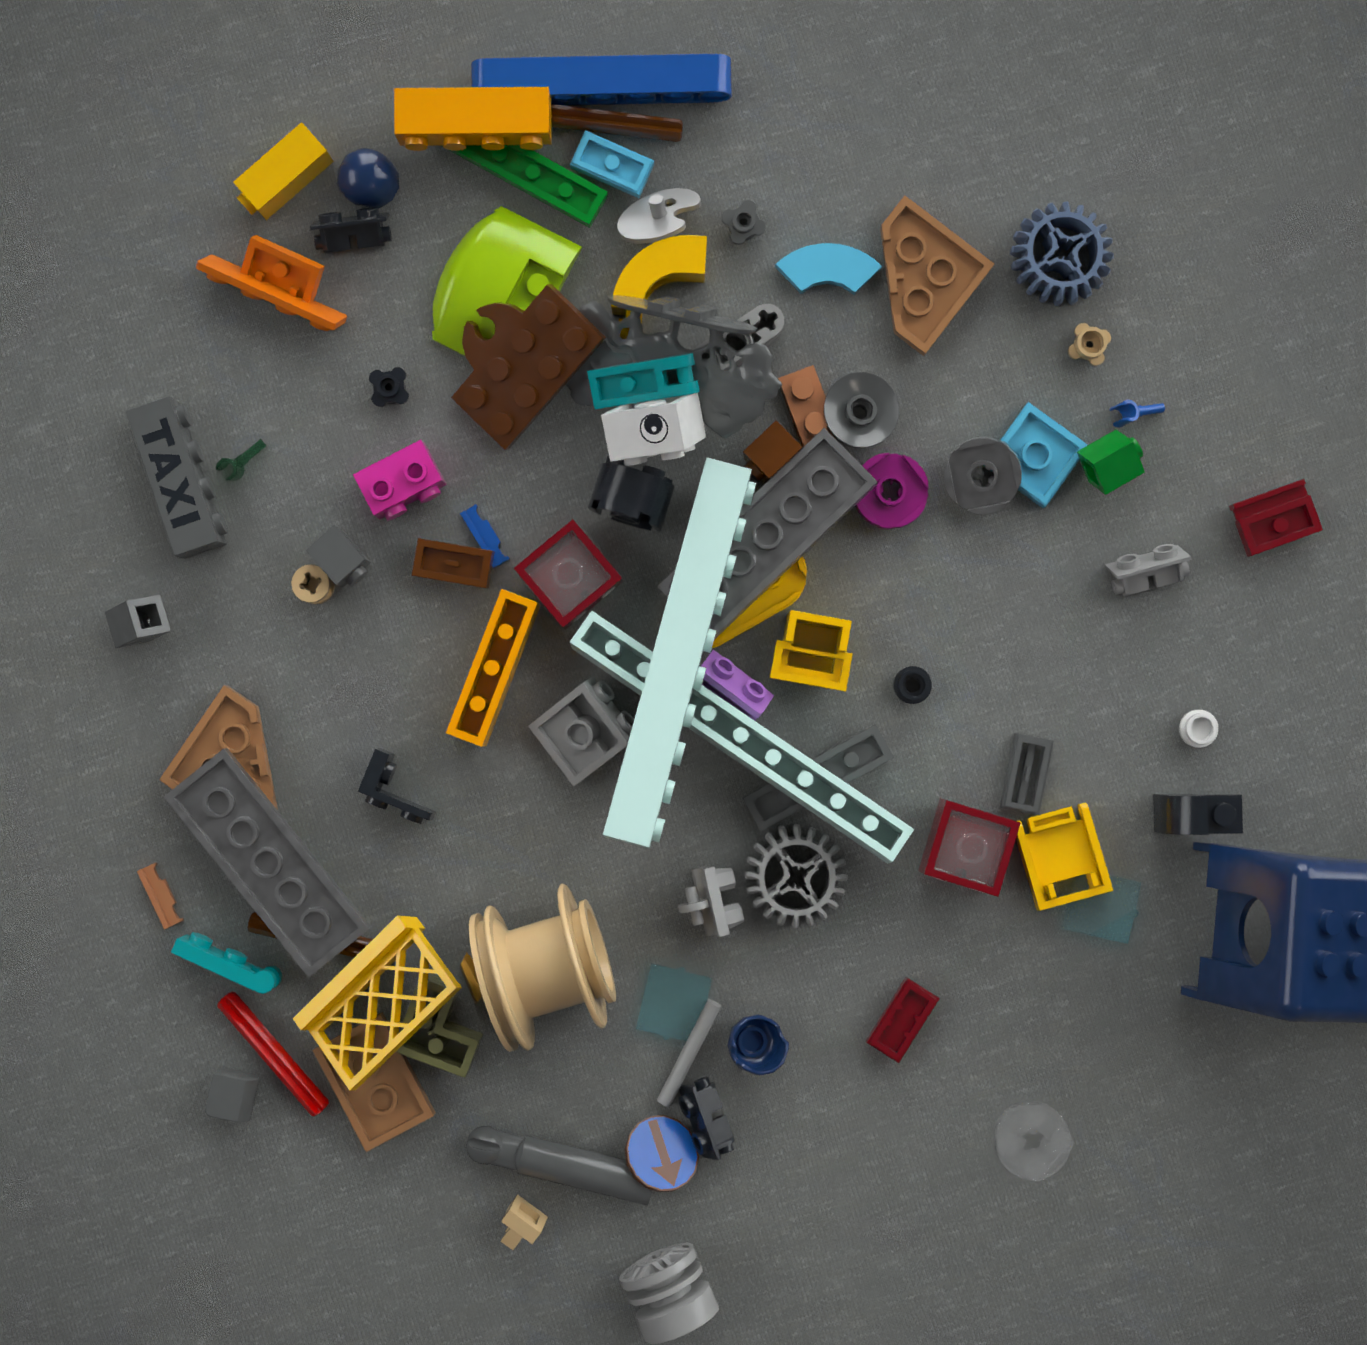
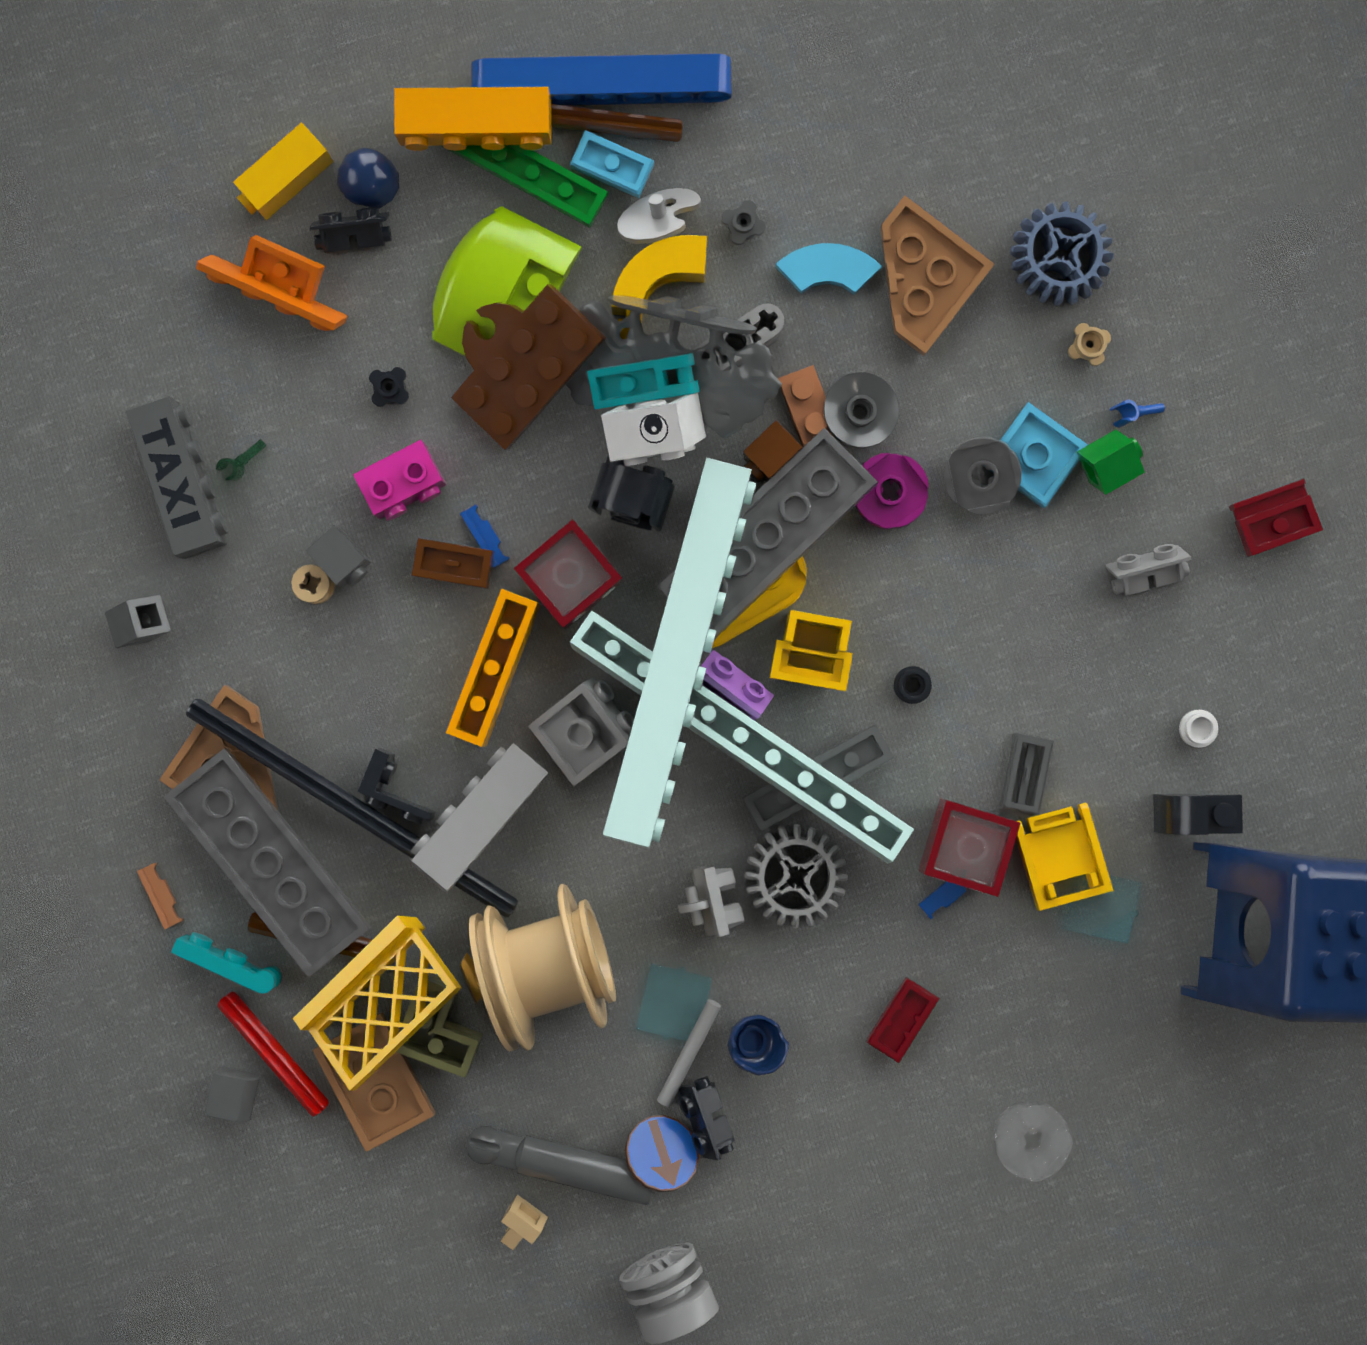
(336, 798): none -> black axle
(478, 818): none -> light grey brick
(942, 896): none -> blue piece

